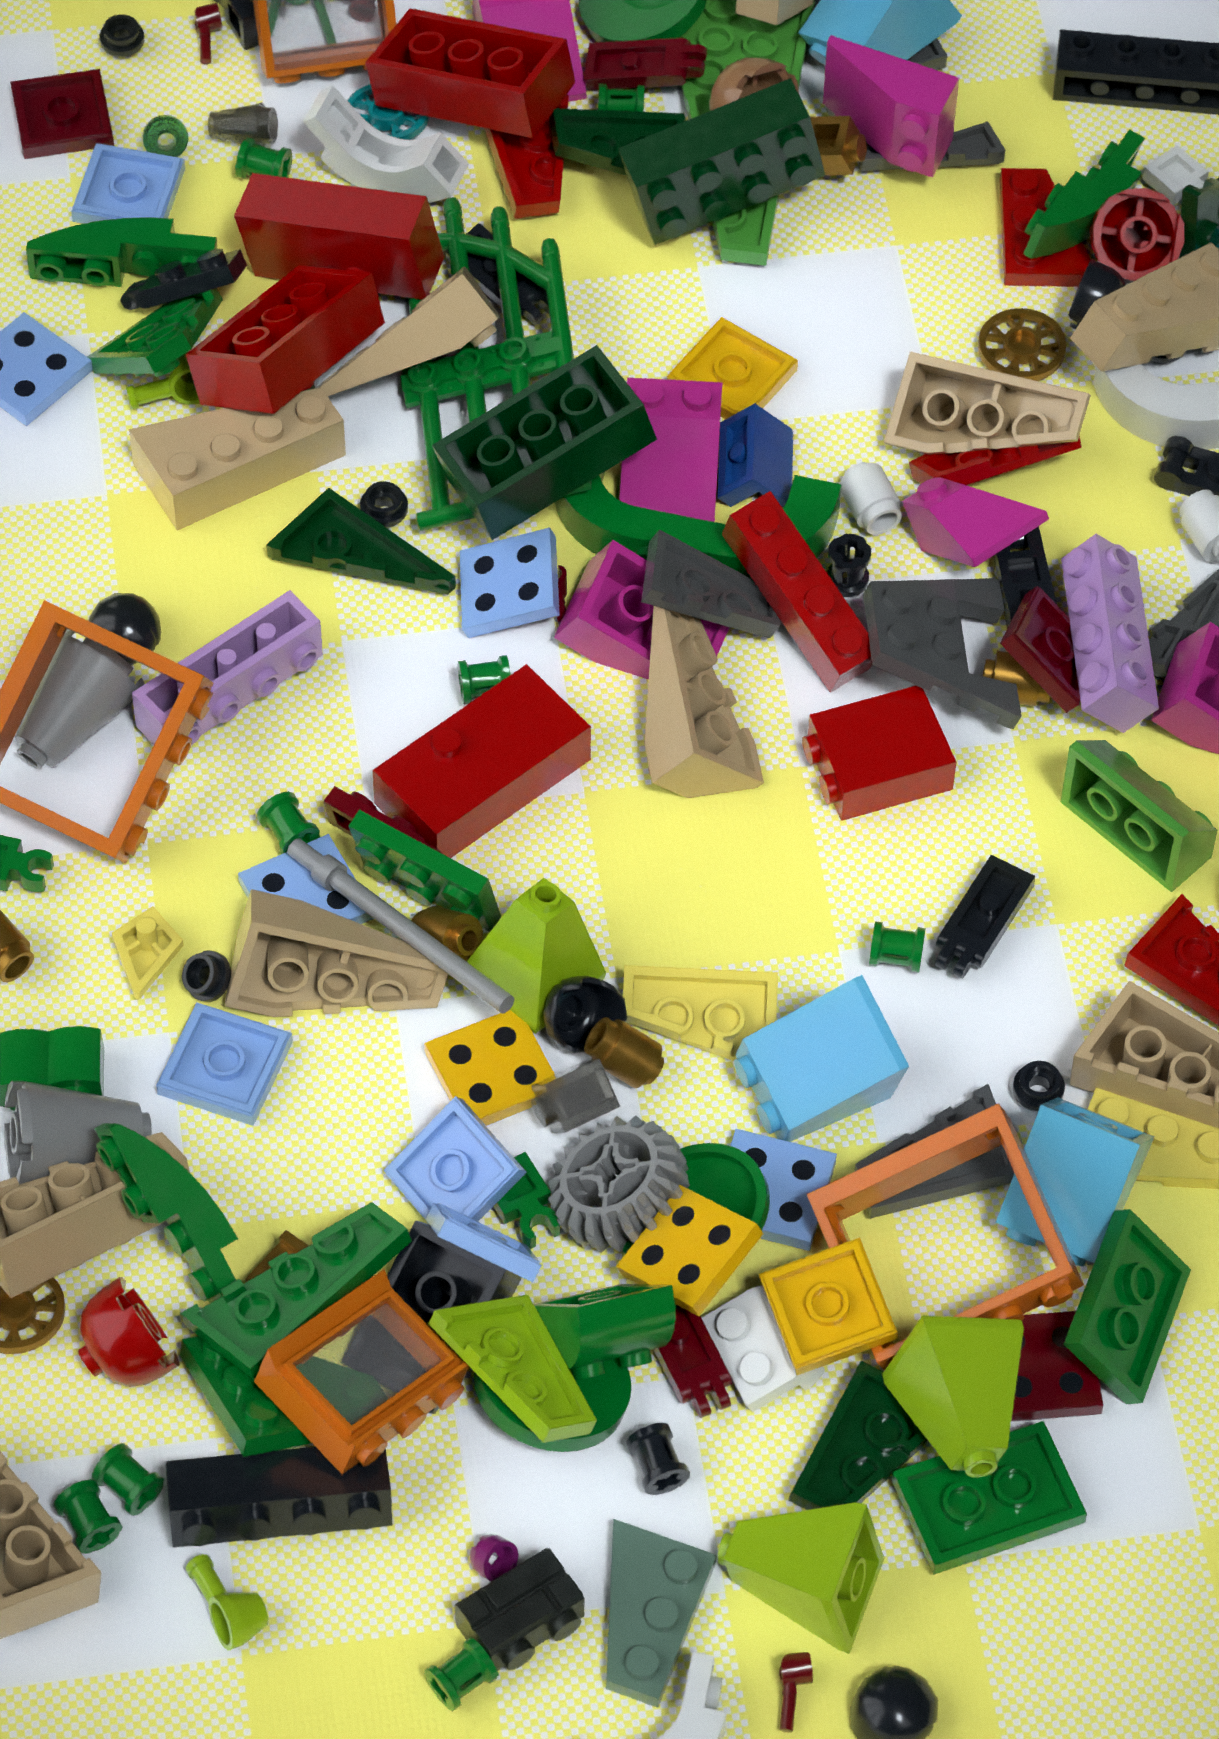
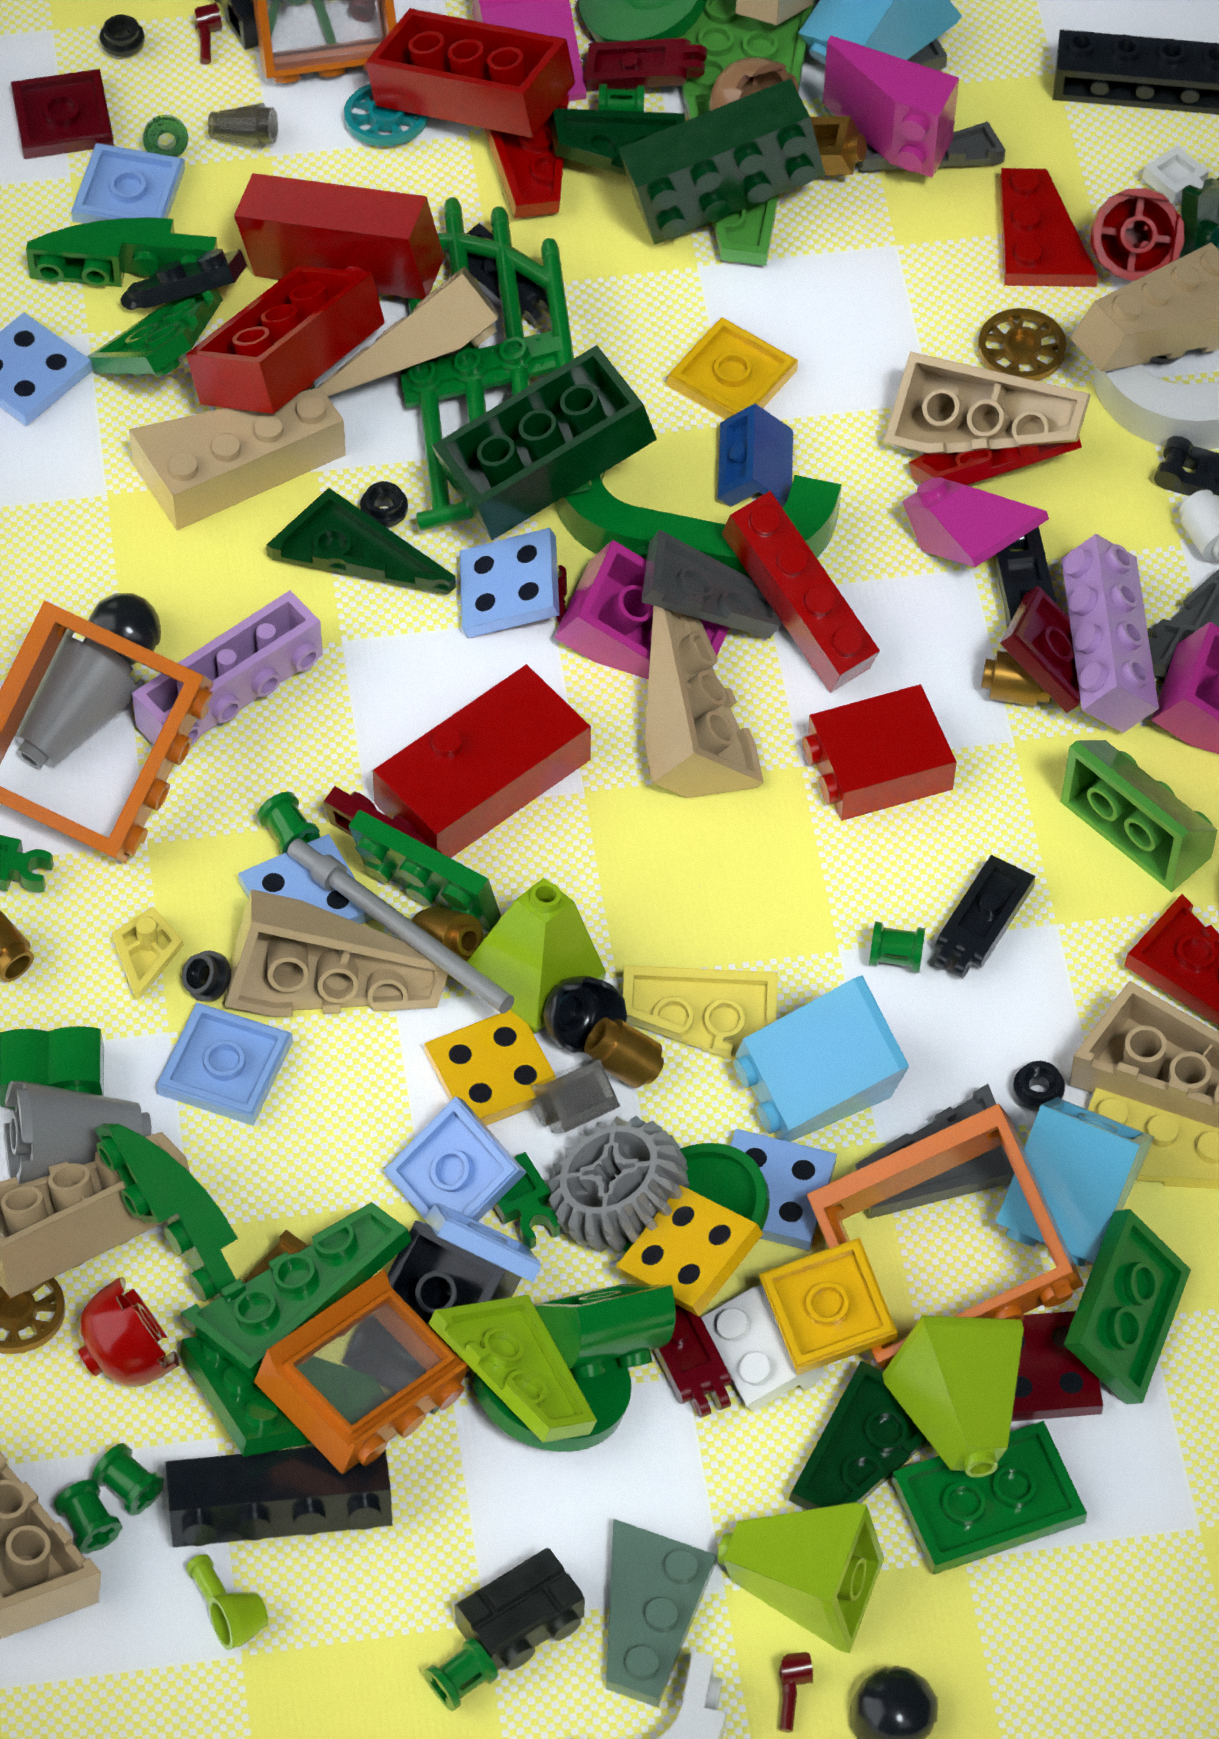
(178, 385): lime bar -> none
(262, 160): green bush -> none
(378, 160): white arch -> none
(480, 677): green bush -> none
(501, 1548): magenta hinge -> none
(657, 1459): black bush -> none
(682, 465): dark pink slope -> none
(856, 568): black bush -> none
(871, 497): white brick -> none
(921, 639): dark grey wing -> none
(1074, 205): green slope -> none
(1095, 283): black hair -> none

